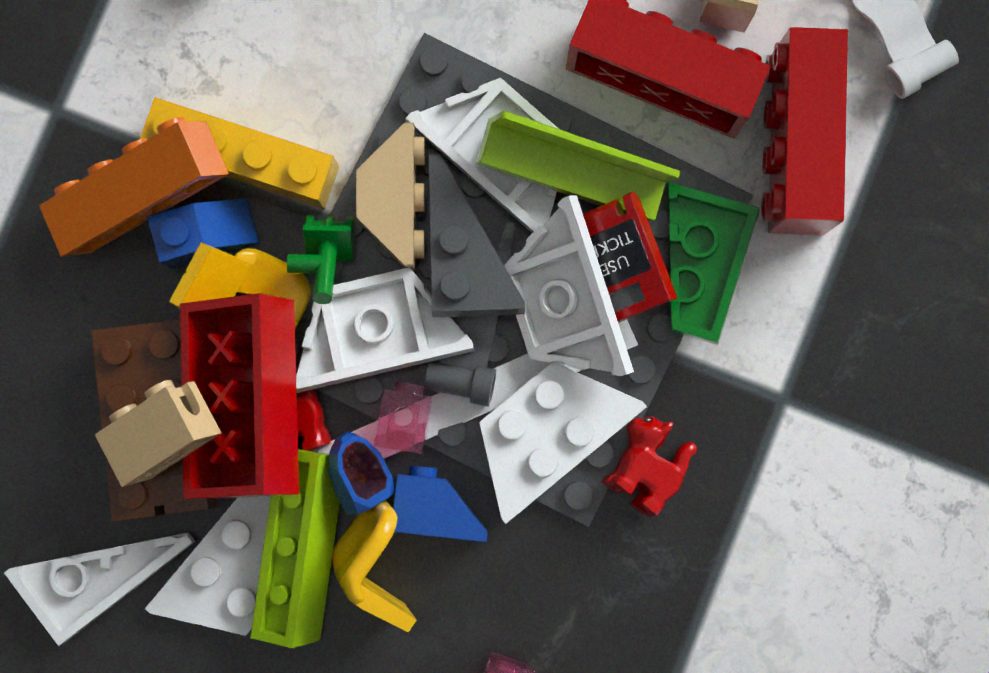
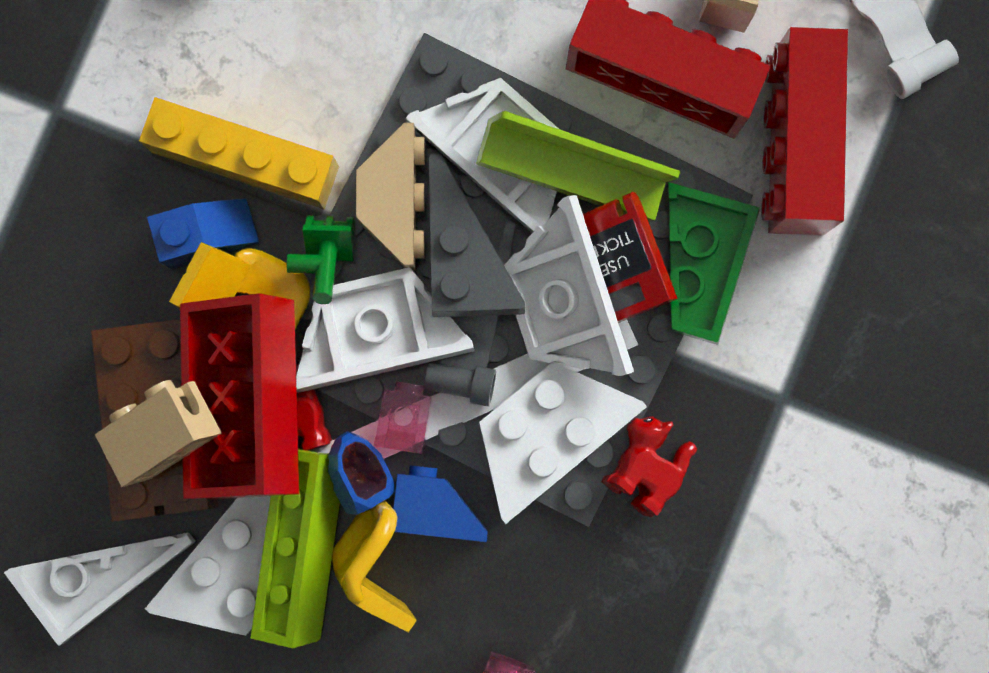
(138, 184): orange brick -> none

